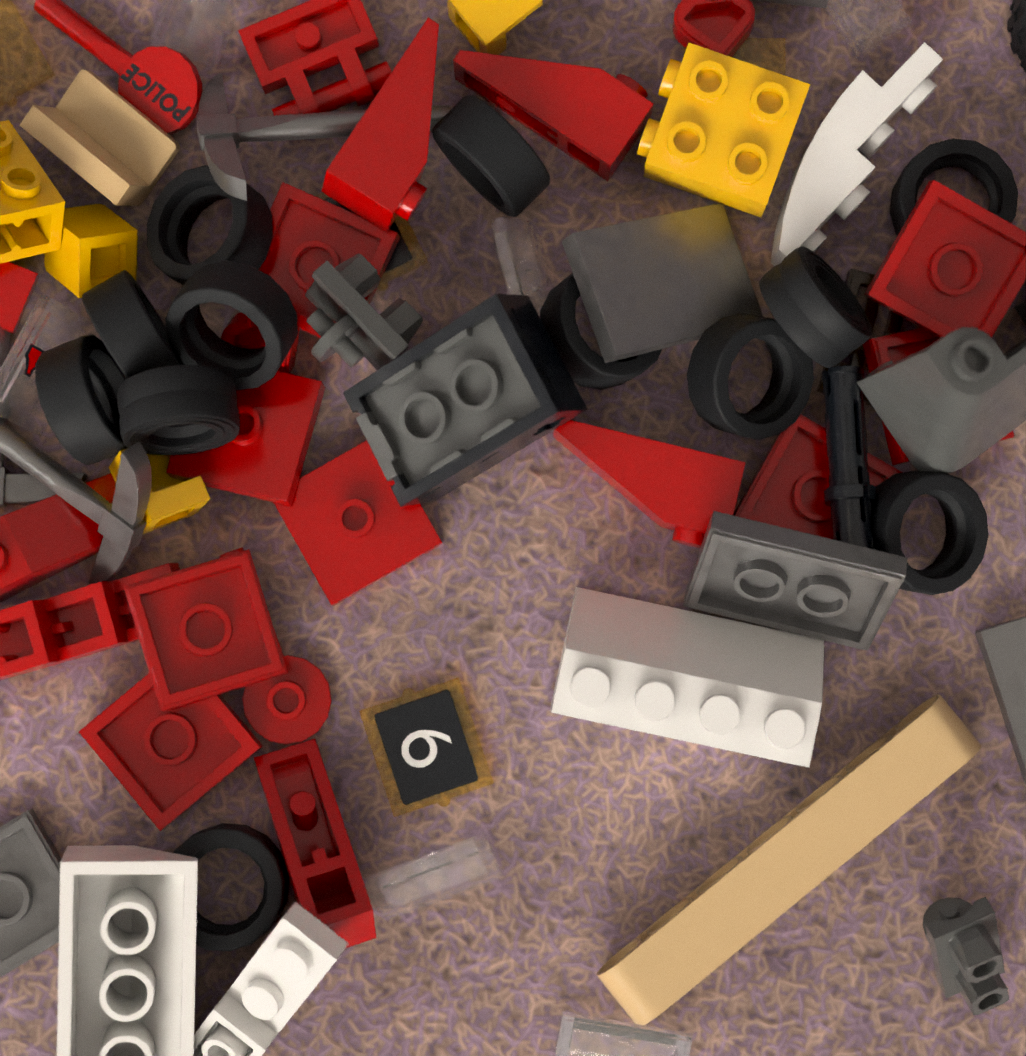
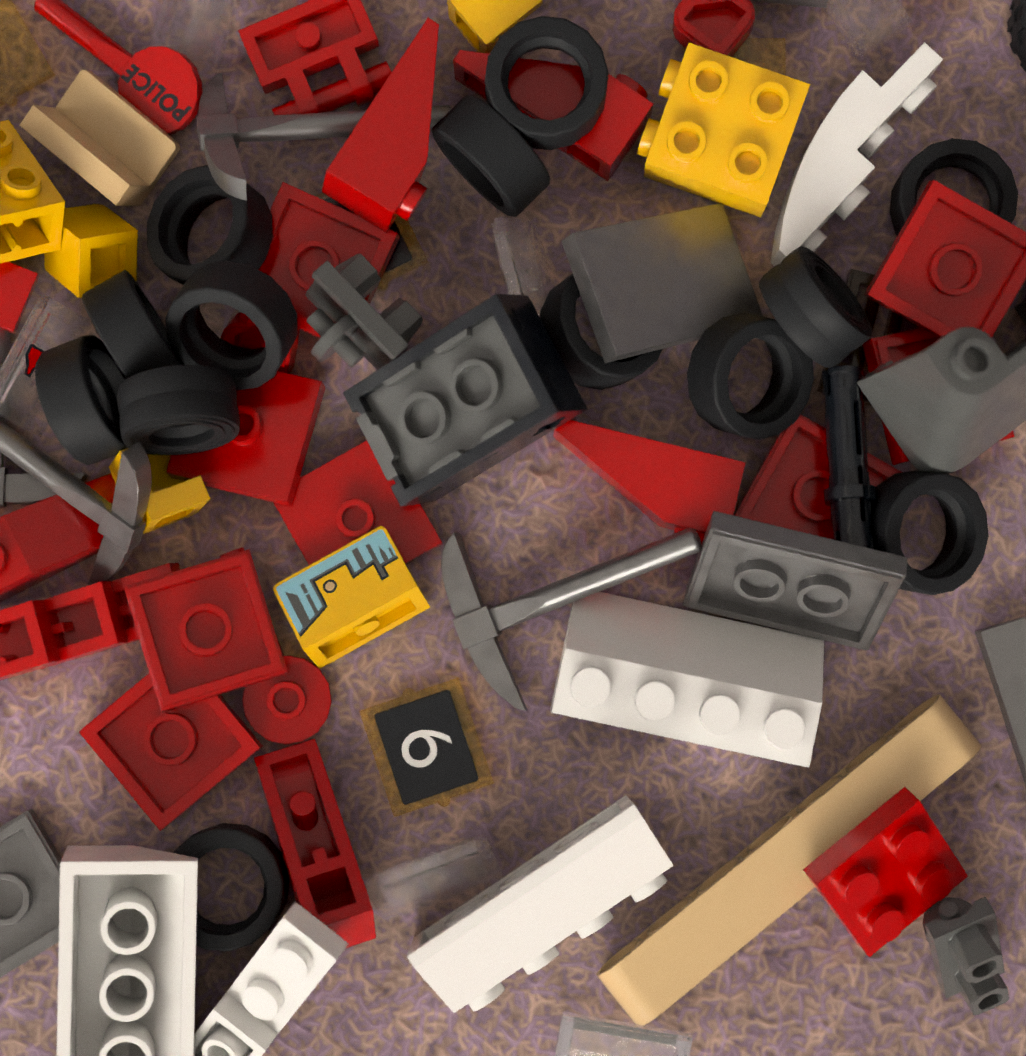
(350, 597): none -> yellow panel
(480, 624): none -> flat silver piece
(539, 906): none -> white slope
(555, 35): none -> black tyre
(886, 872): none -> red plate

